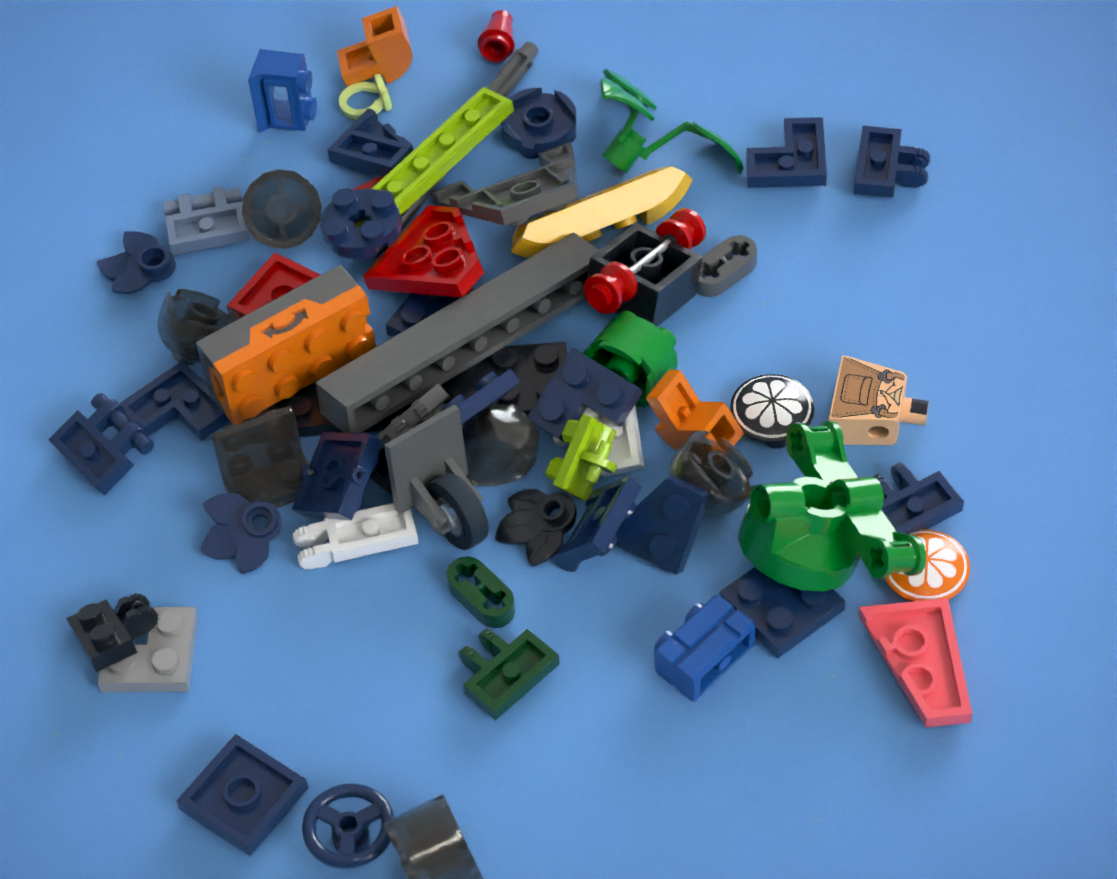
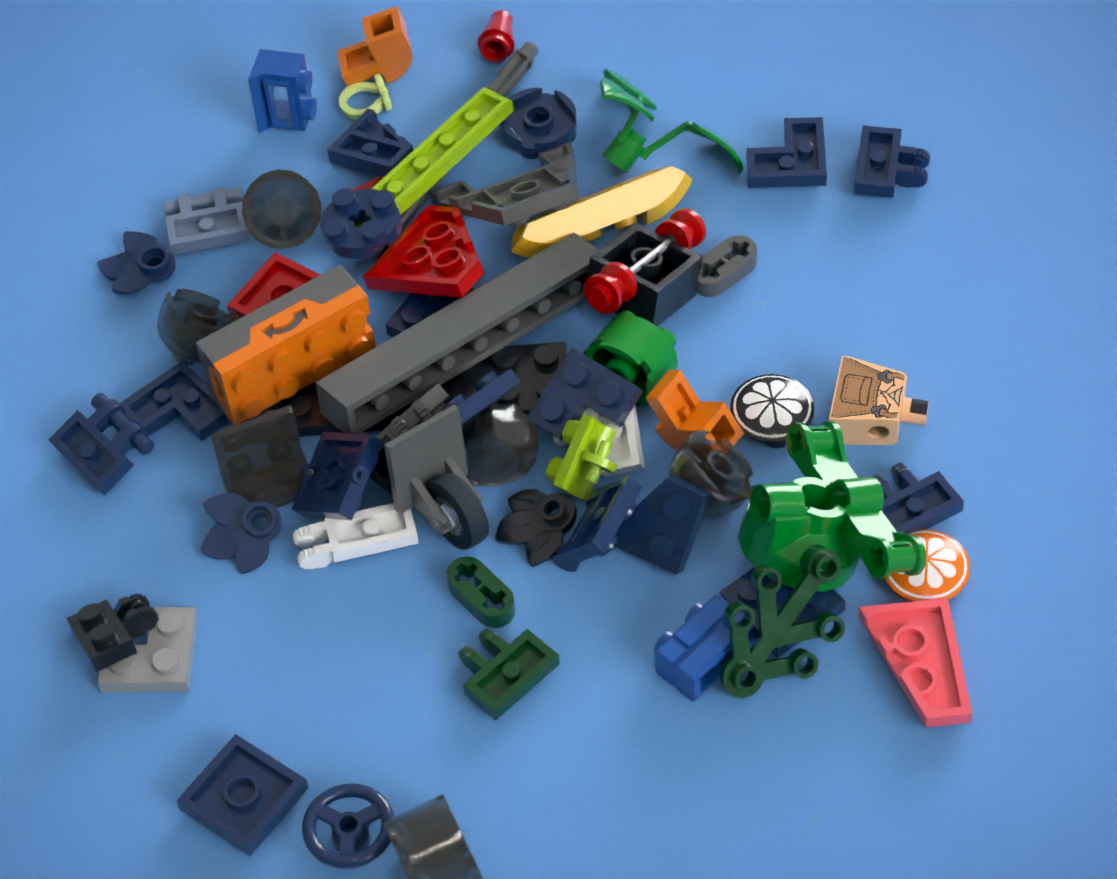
(777, 626): none -> dark green plant

